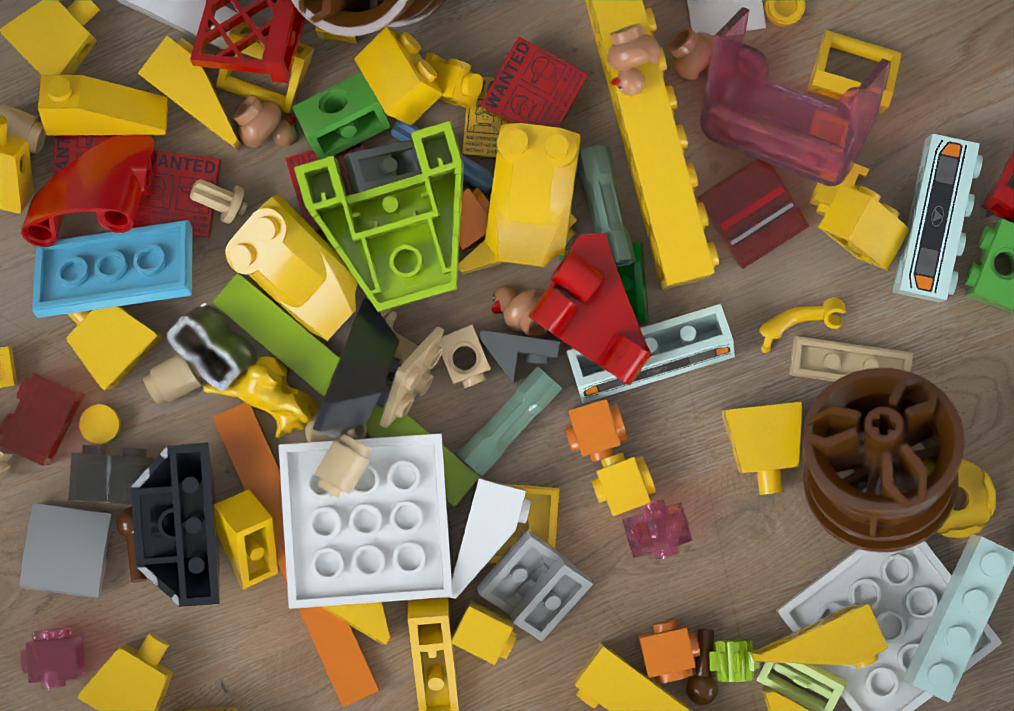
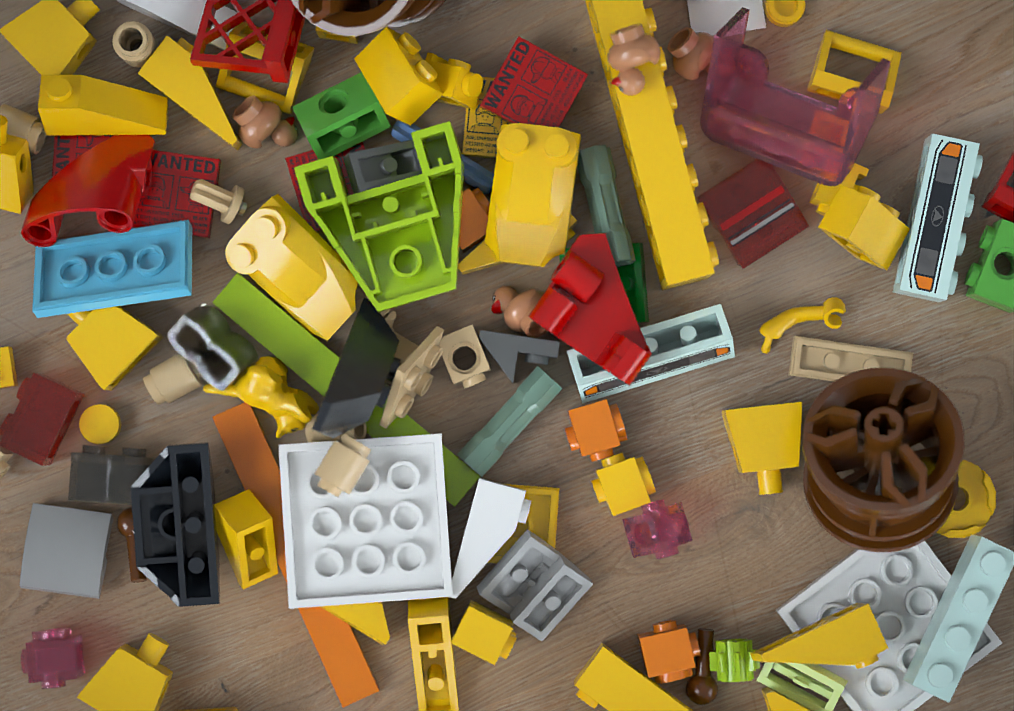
(127, 36): none -> tan brick

